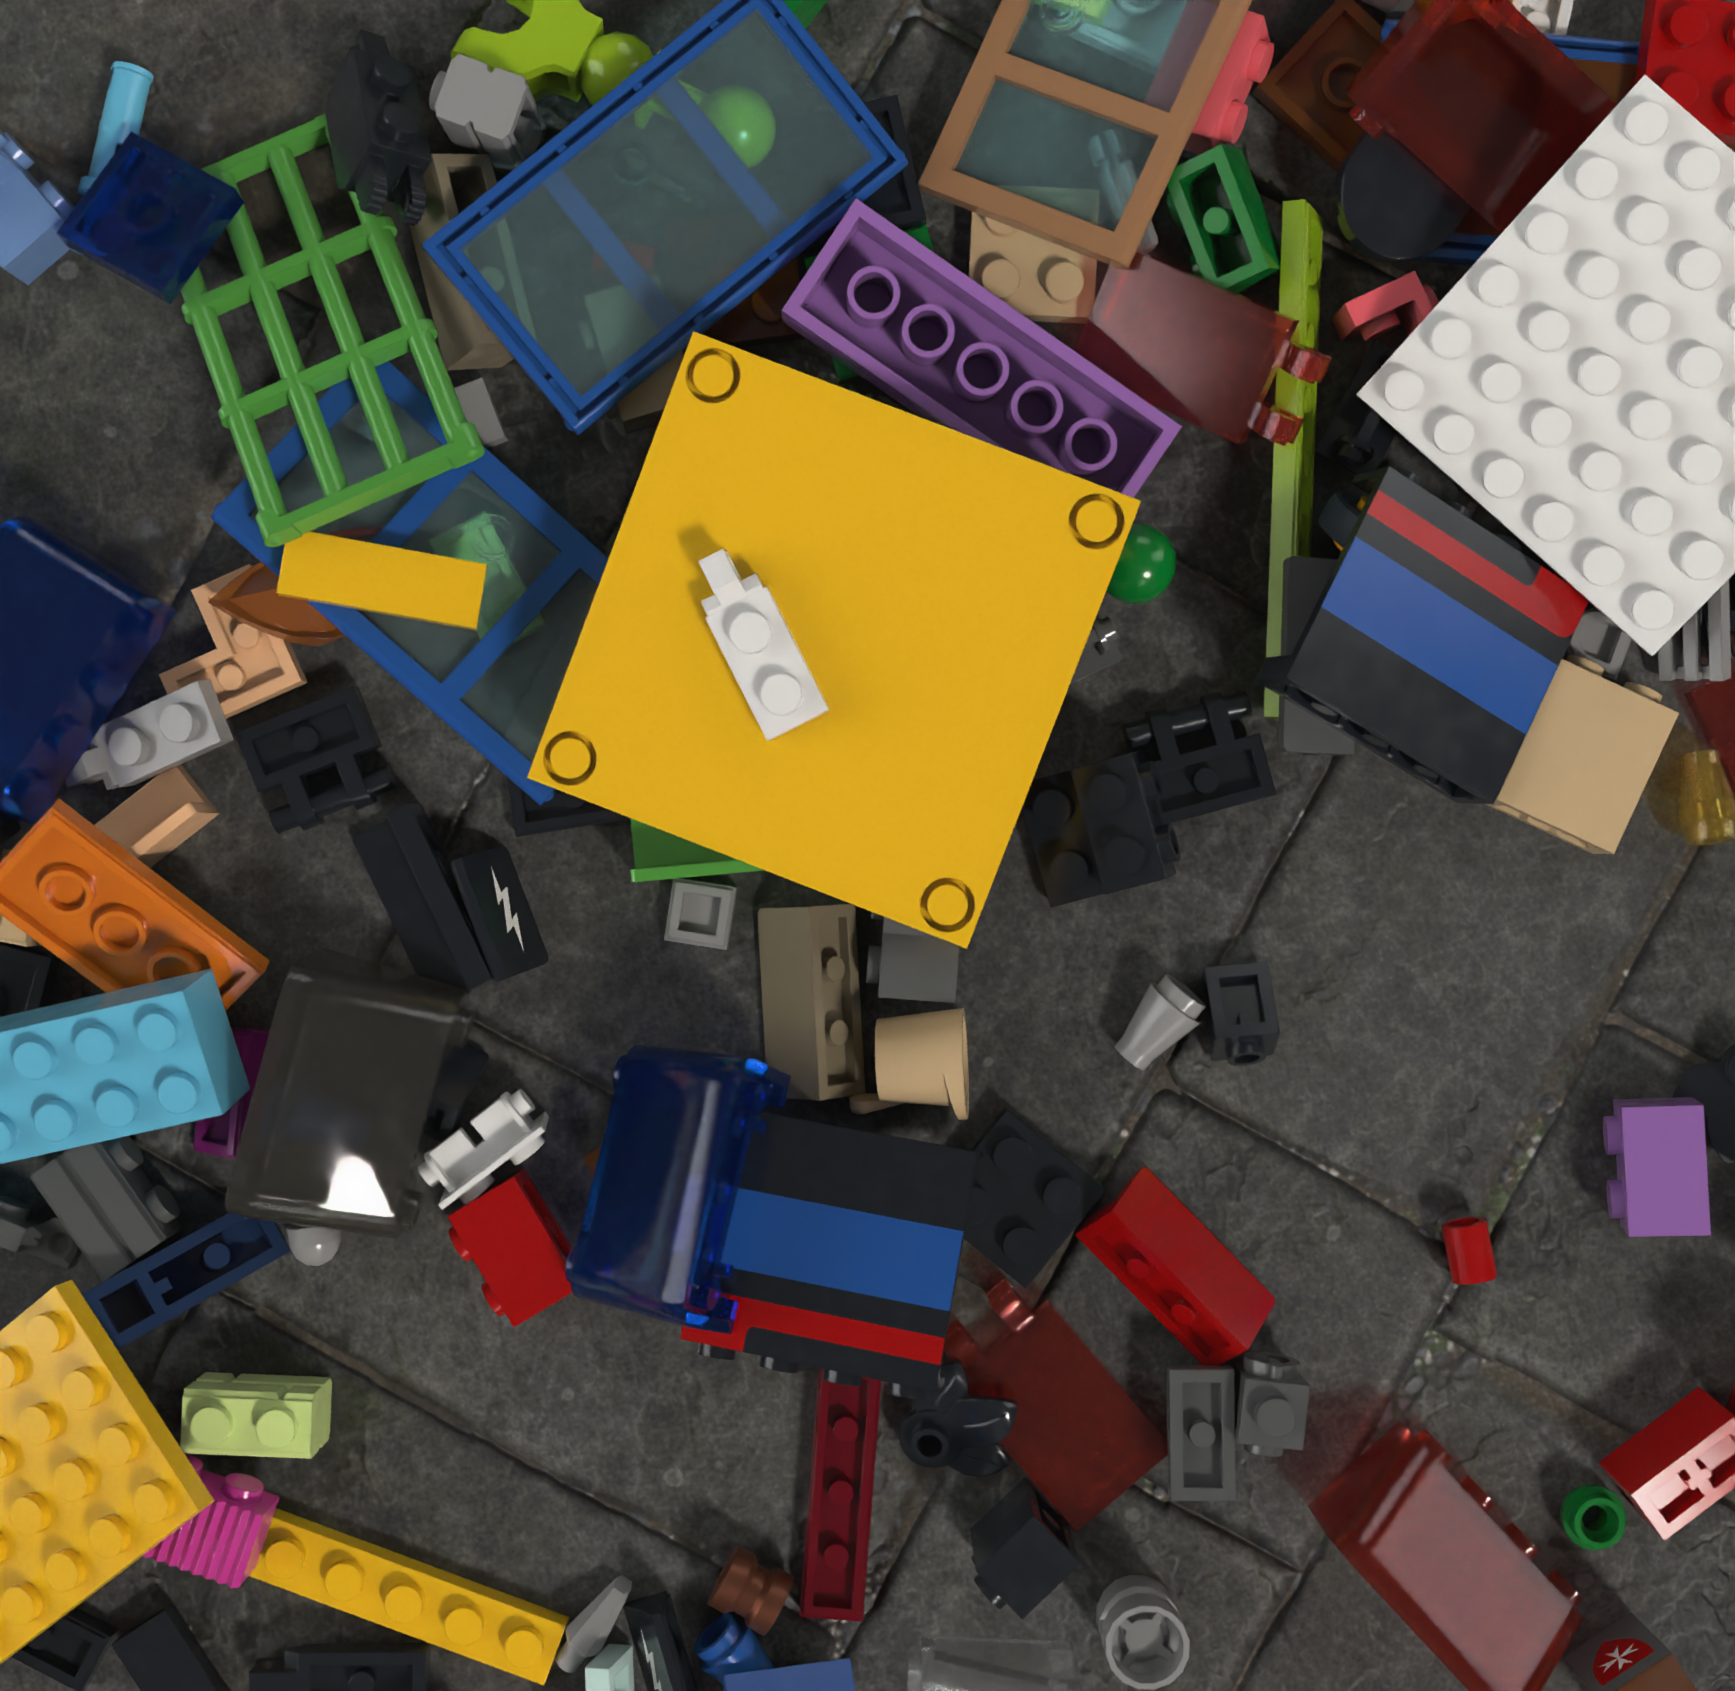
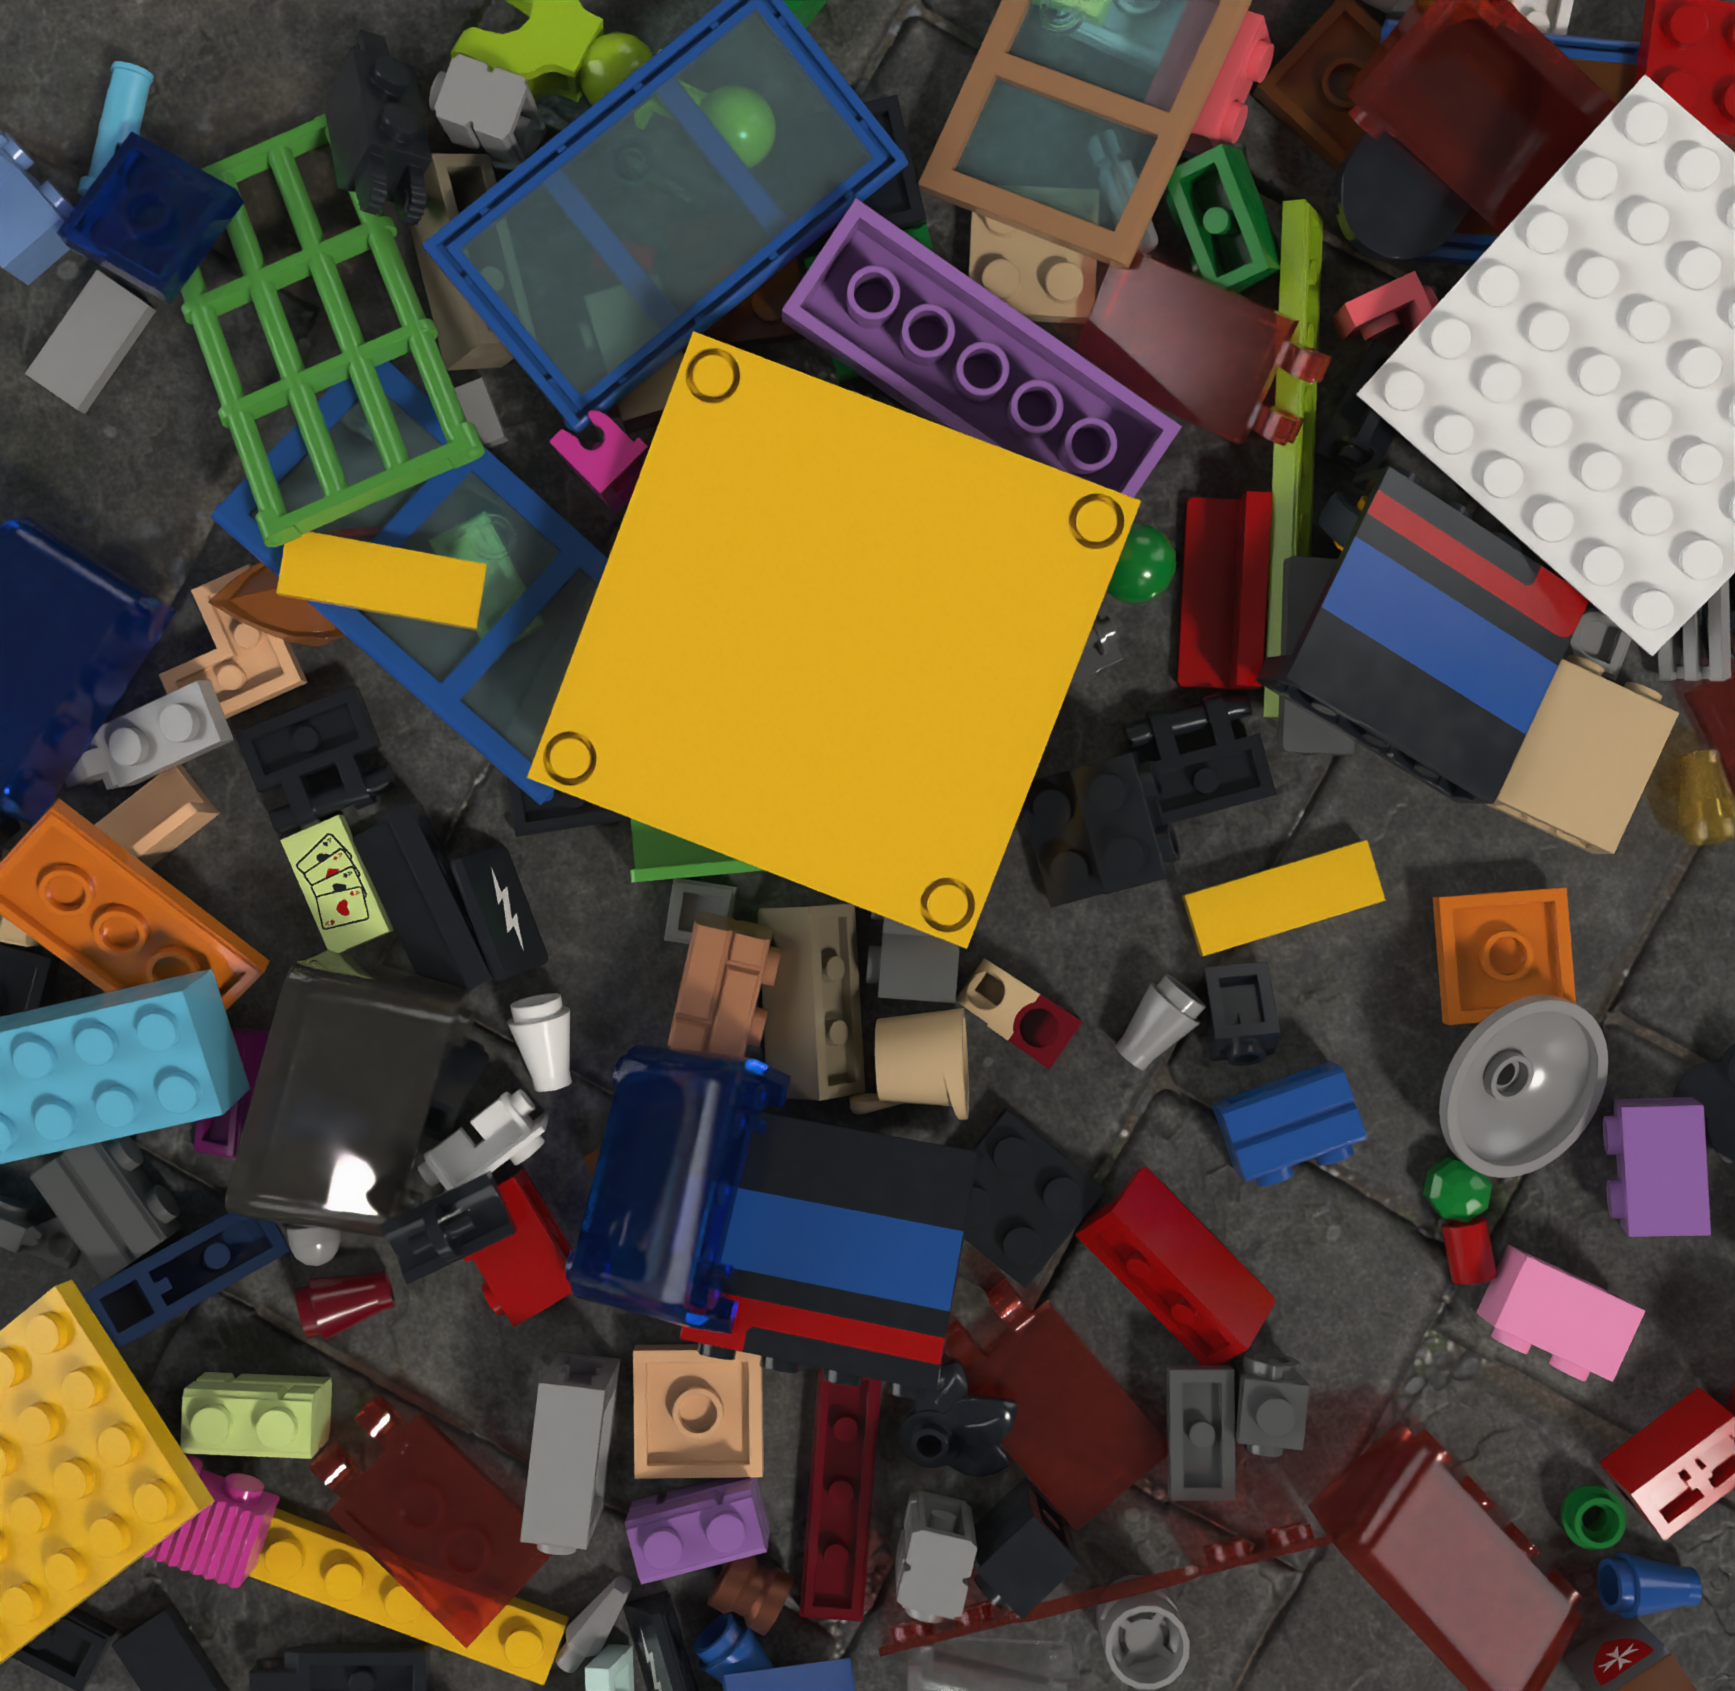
(90, 342): none -> light grey tile
(336, 885): none -> yellowish green tile
(341, 1302): none -> dark red cone
(432, 1520): none -> clear red tile
(449, 1227): none -> black hips
(543, 1039): none -> white cone
(570, 1452): none -> light grey window
(611, 465): none -> dark pink hinge
(696, 1414): none -> light nougat plate
(697, 1527): none -> medium lavender brick
(722, 986): none -> nougat brick
(760, 649): white hinge -> none
(935, 1557): none -> light grey brick
(1018, 1013): none -> leg
(1219, 1557): none -> clear red hinge
(1224, 592): none -> red panel
(1283, 897): none -> yellow tile
(1290, 1123): none -> blue brick
(1457, 1190): none -> green tile
(1501, 950): none -> orange plate
(1523, 1086): none -> light grey dish
(1559, 1313): none -> bright pink brick
(1645, 1586): none -> blue cone

